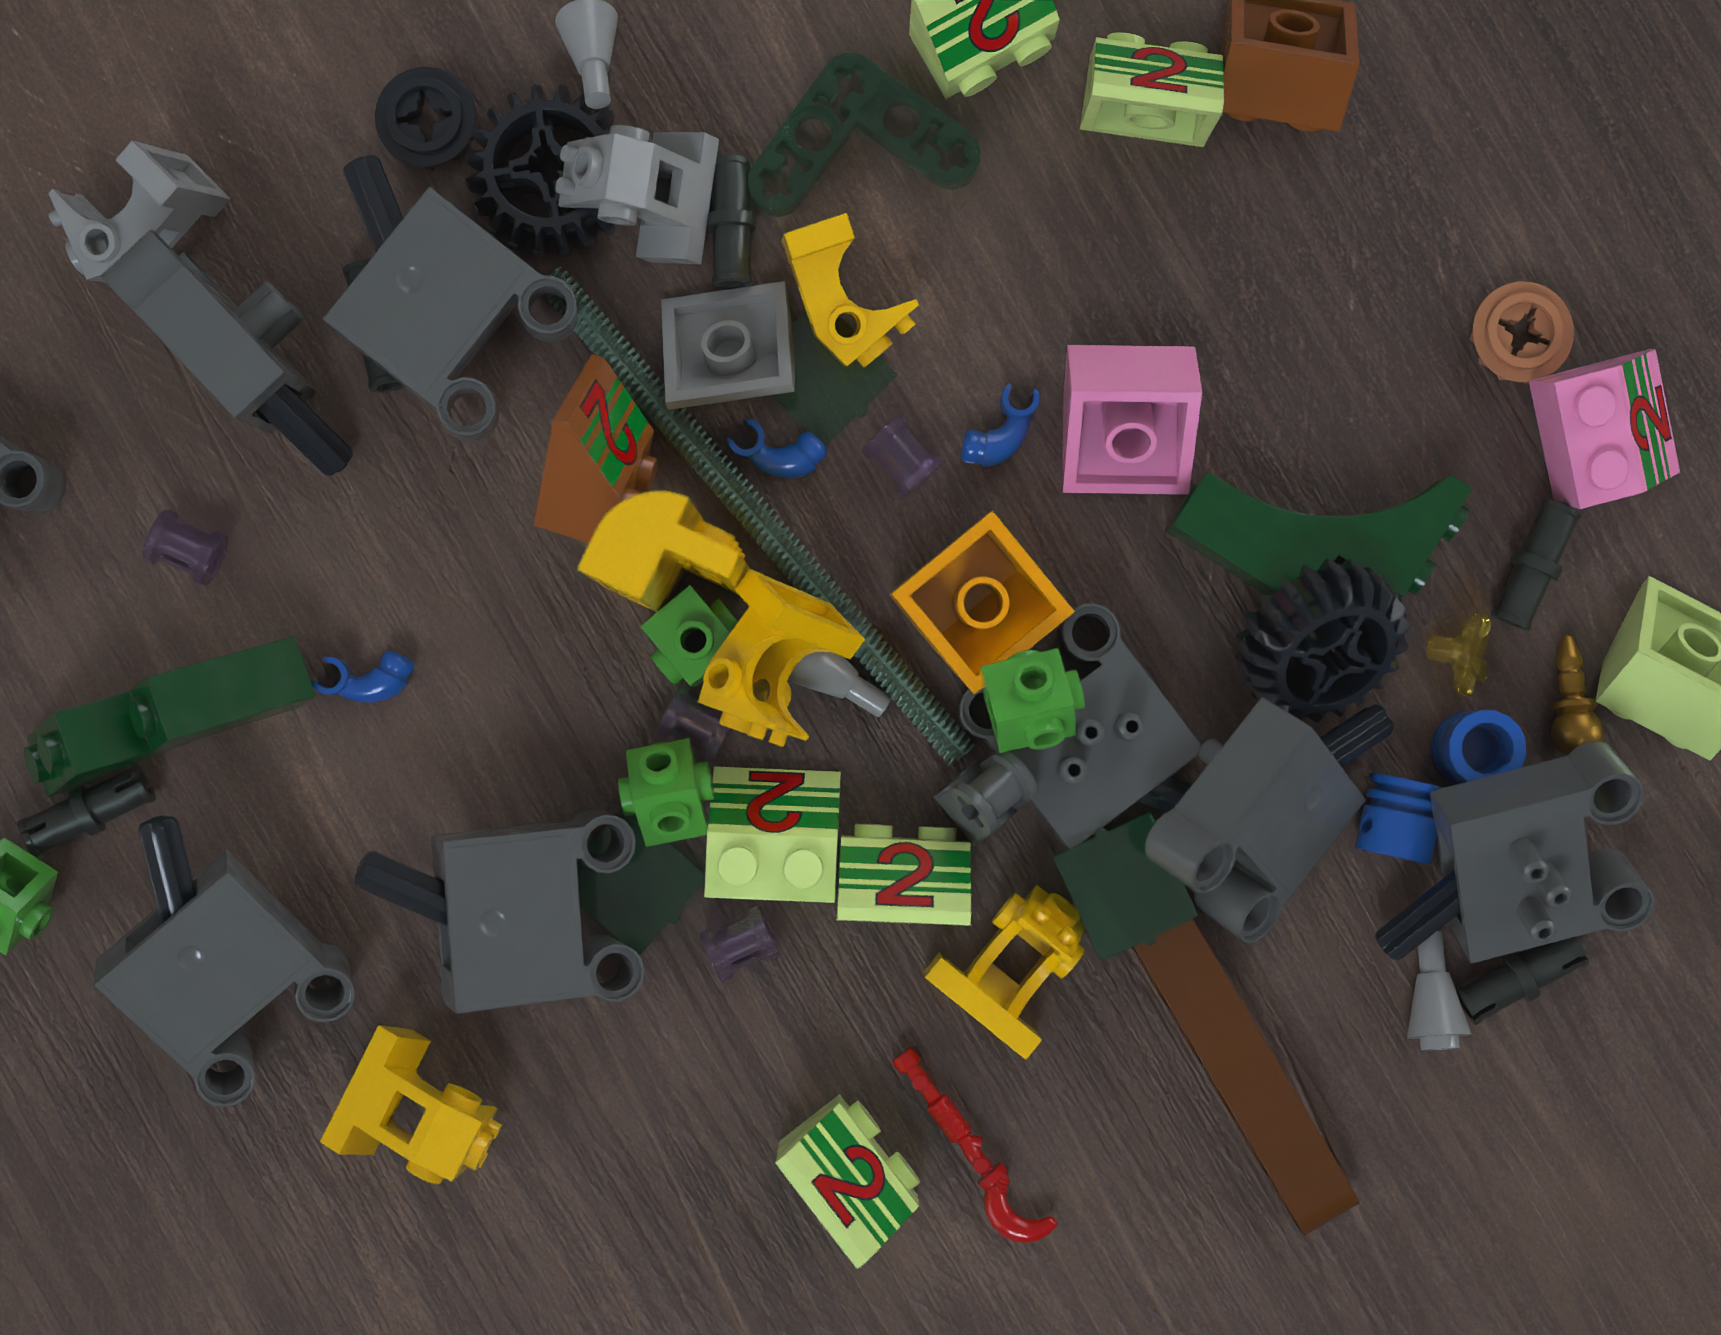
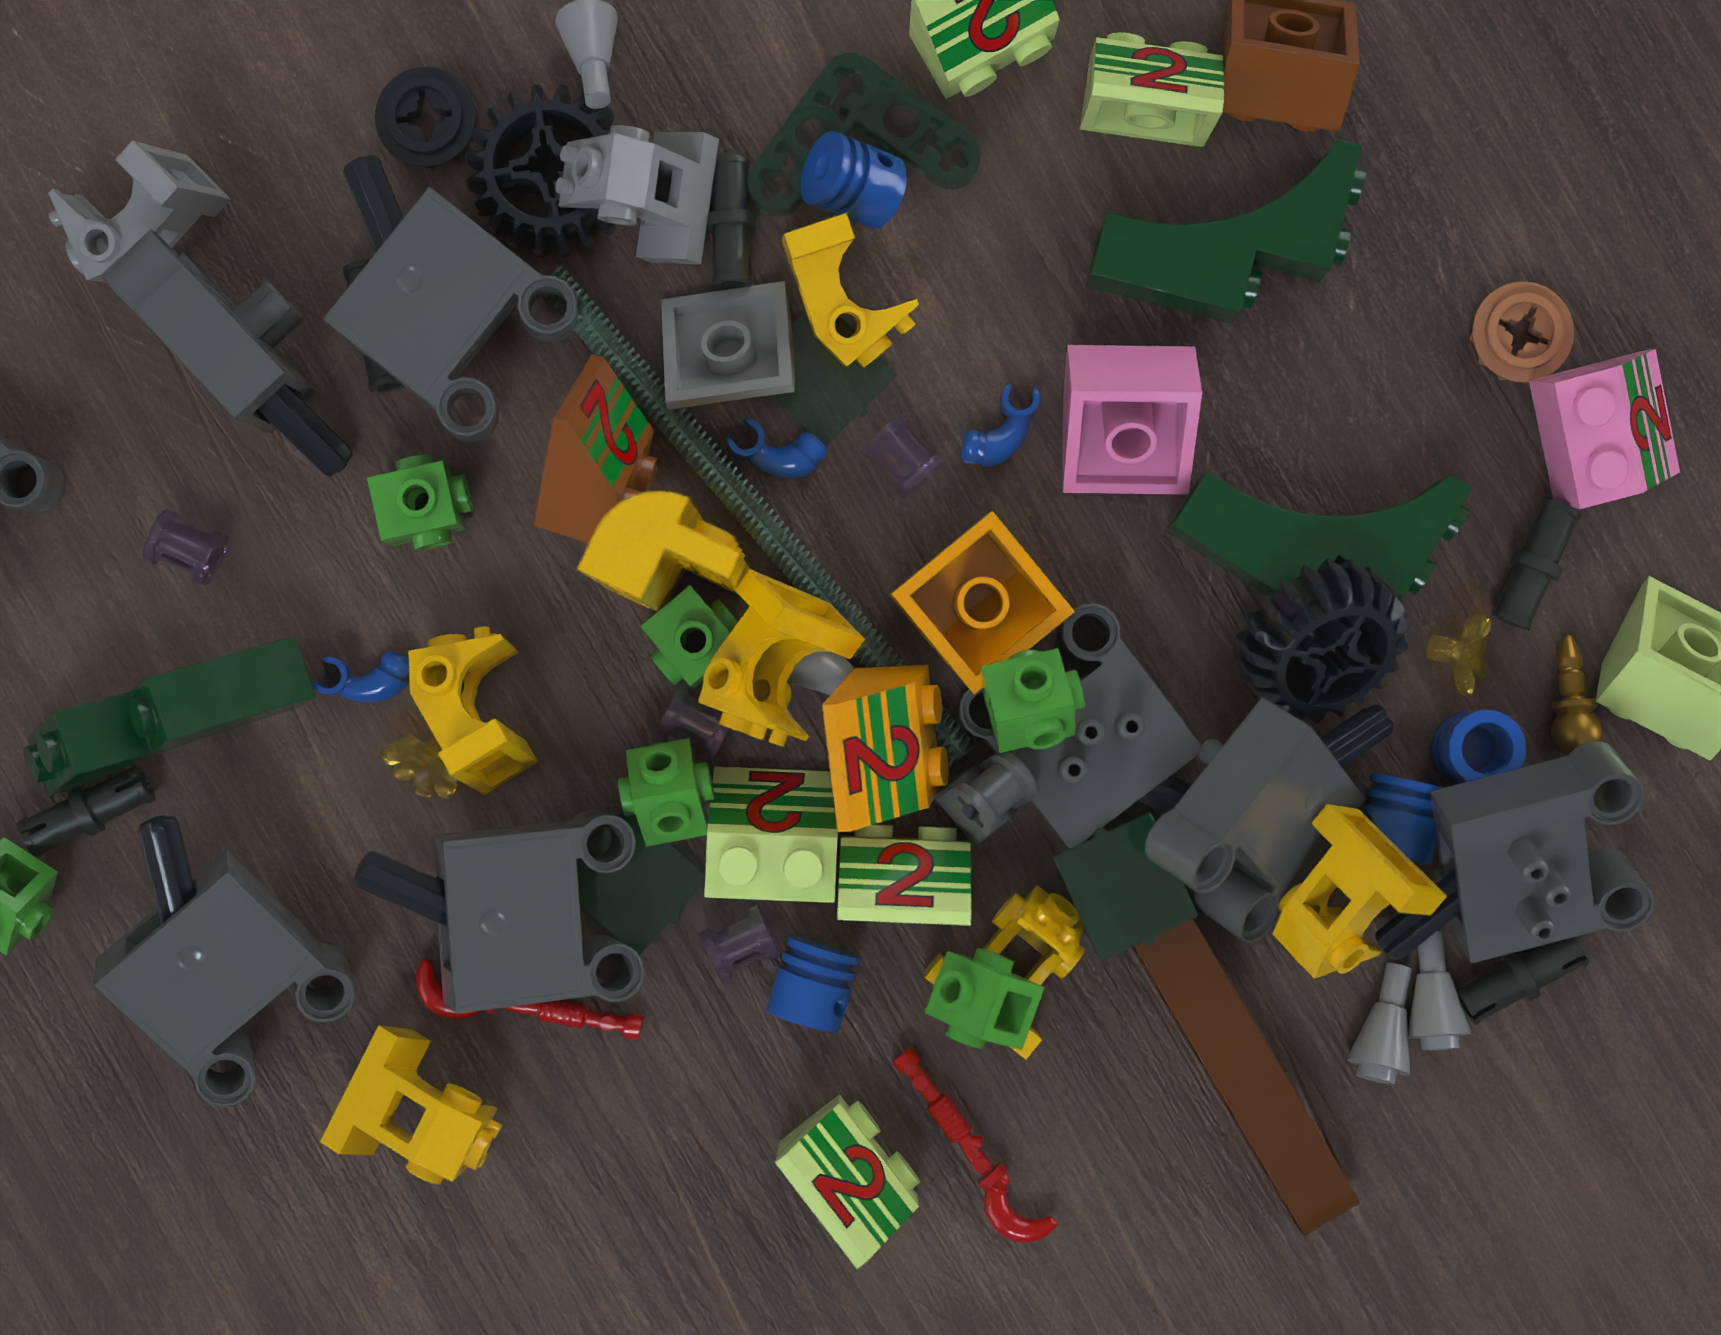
(398, 498): none -> bright green brick
(420, 762): none -> clear yellow plant
(471, 750): none -> yellow tile
(557, 1012): none -> red piece
(813, 984): none -> blue piece
(853, 180): none -> blue piece
(884, 744): none -> light orange slope
(984, 1000): none -> bright green brick
(1210, 264): none -> dark green arch
(1369, 874): none -> yellow tile
(1383, 1041): none -> light grey cone

